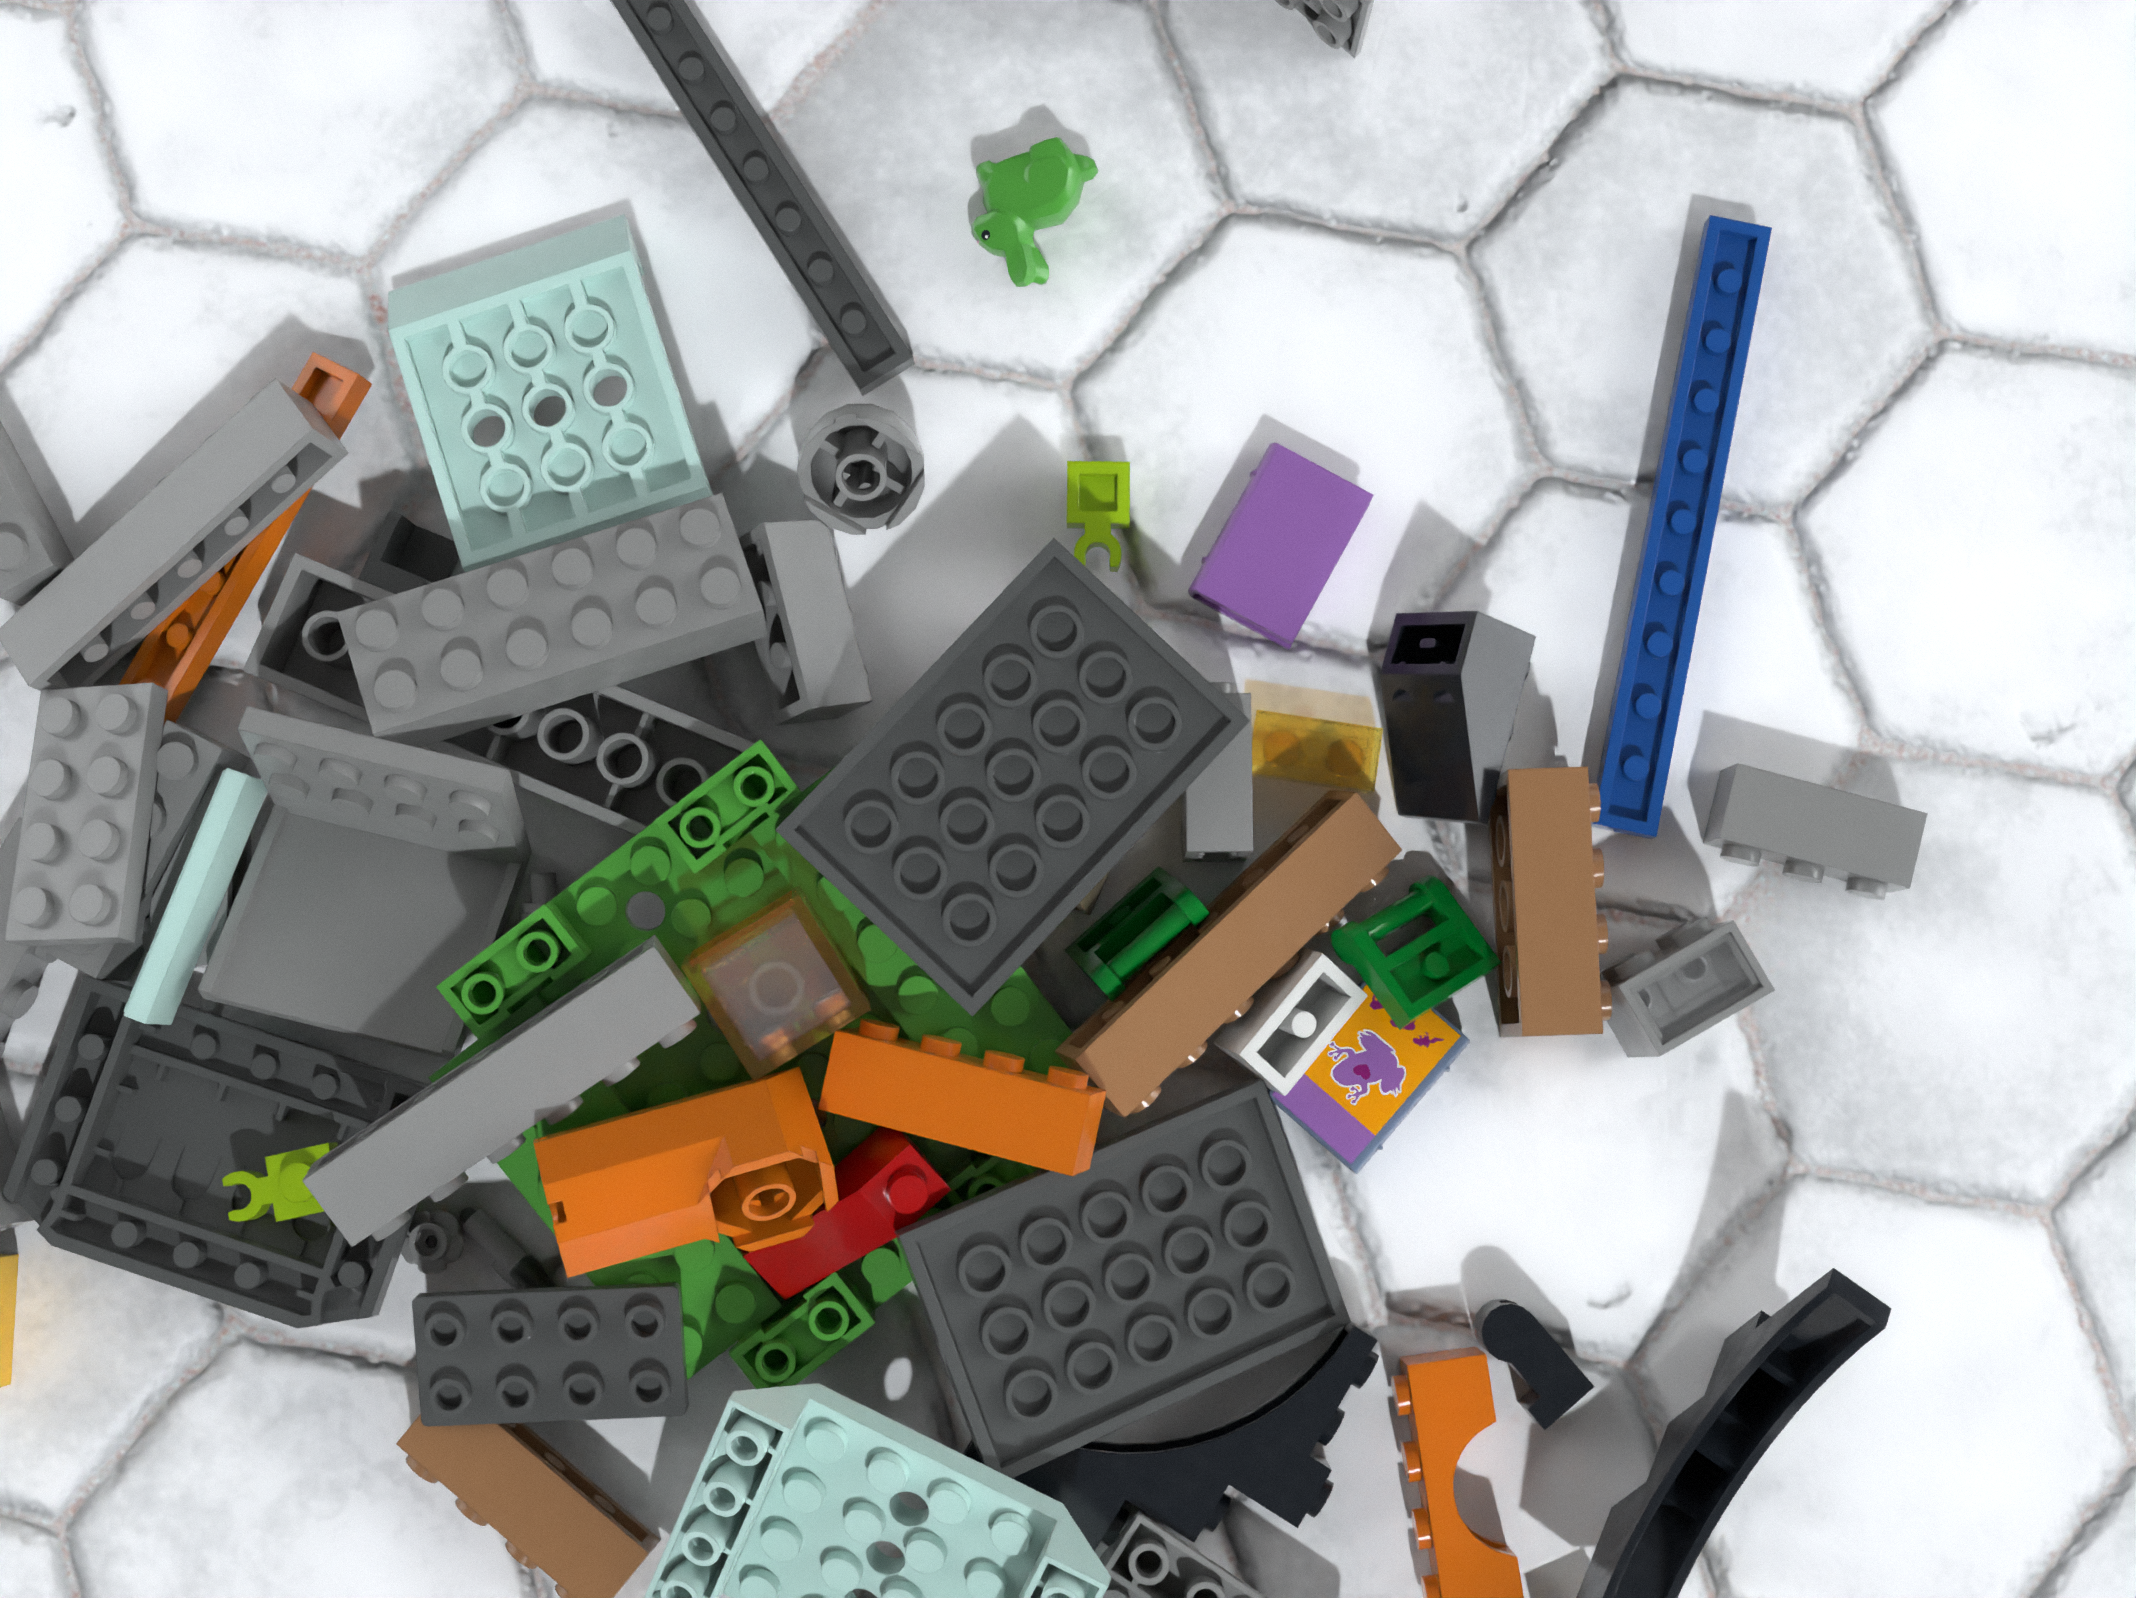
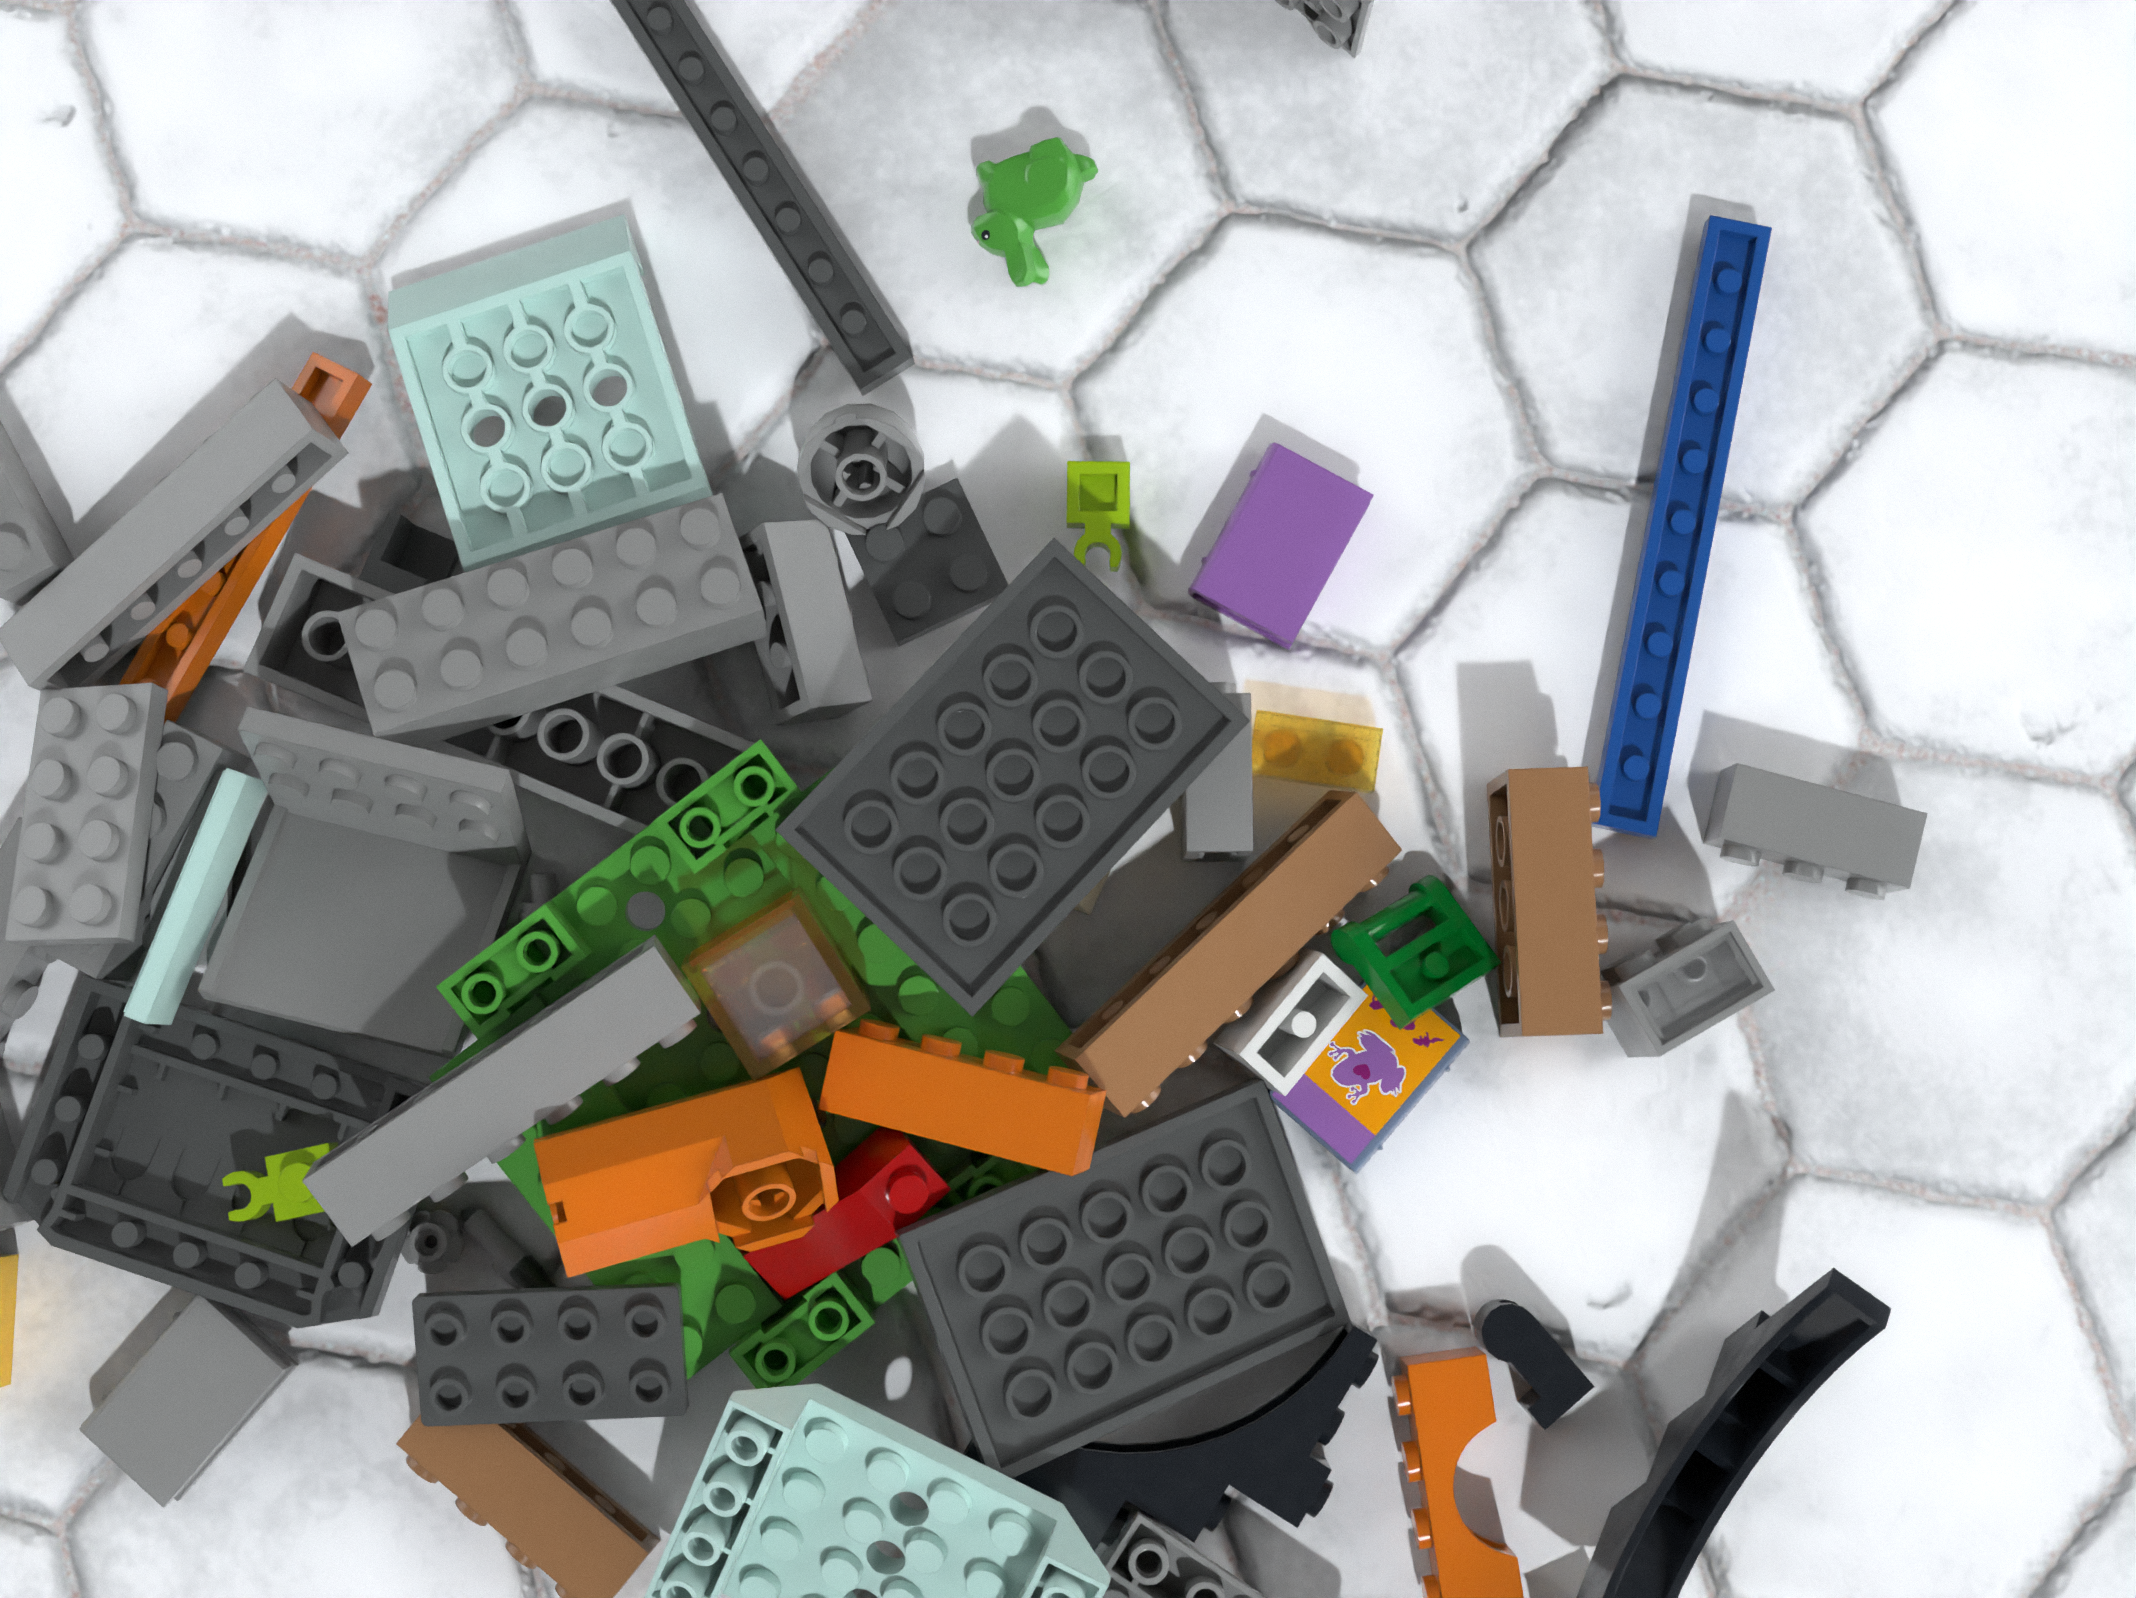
(187, 1398): none -> light grey piece
(930, 564): none -> dark grey plate
(1135, 930): green plate -> none
(1451, 710): black slope -> none

